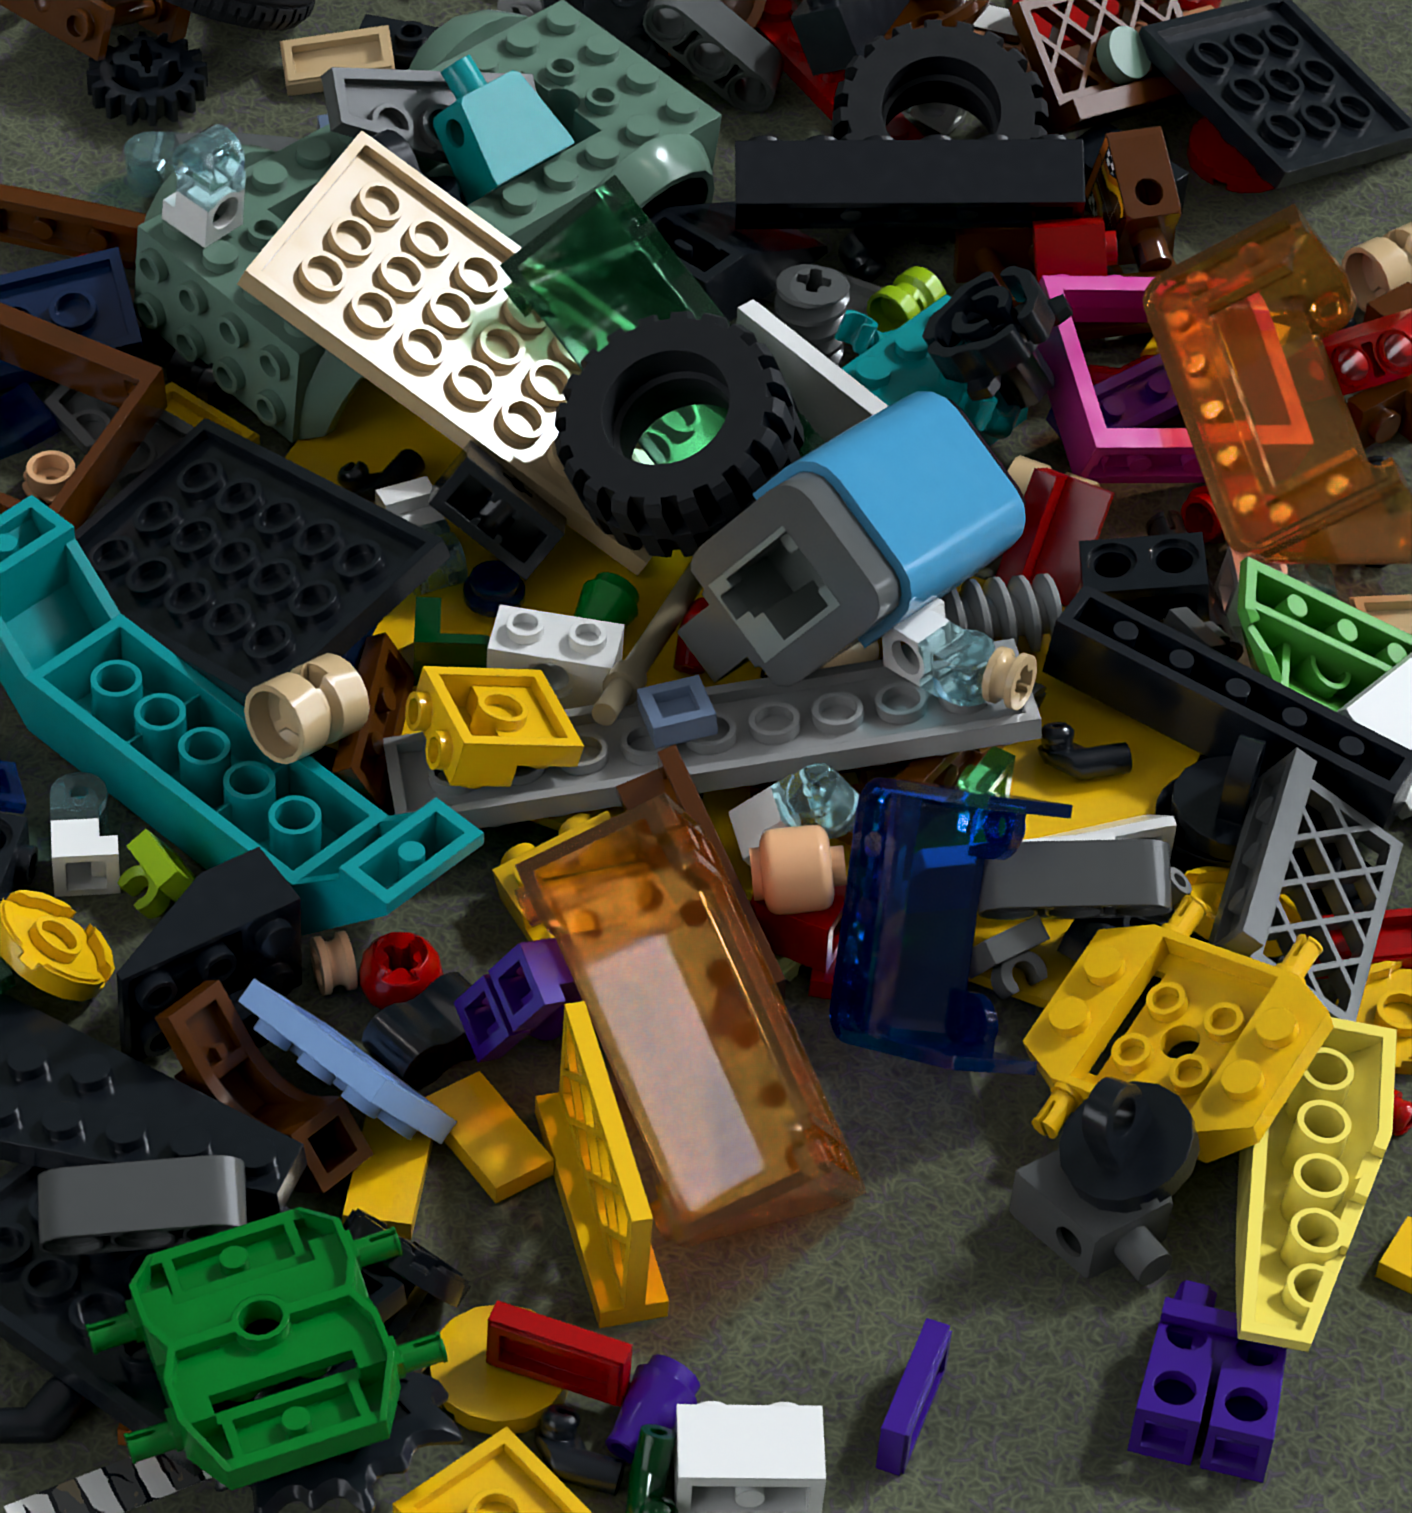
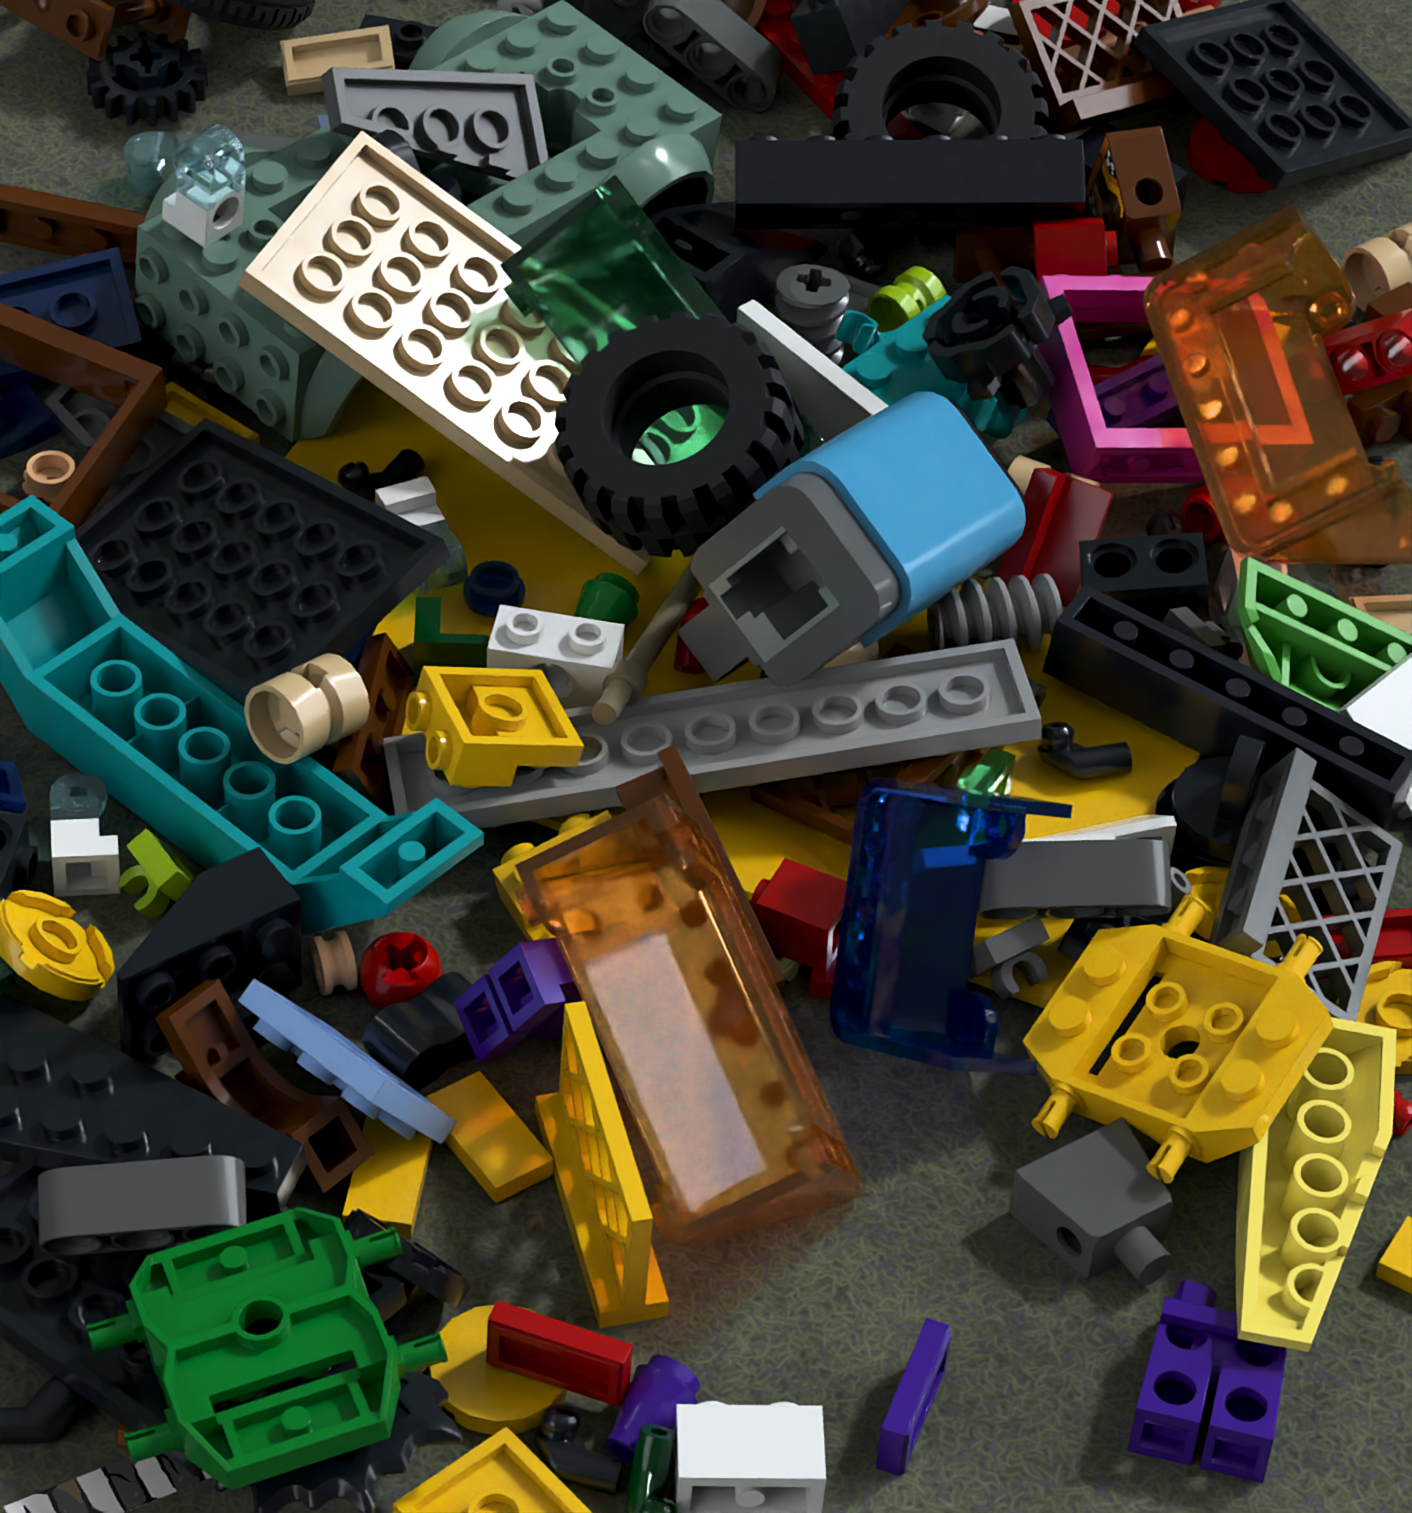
(495, 129): torso -> none
(497, 510): black brick -> none
(677, 711): sand blue plate -> none
(796, 869): light nougat head -> none
(805, 798): clear light blue leg -> none
(939, 655): clear light blue leg -> none
(1009, 678): tan bush -> none
(1122, 55): sand green tile -> none
(1128, 1145): black tile -> none

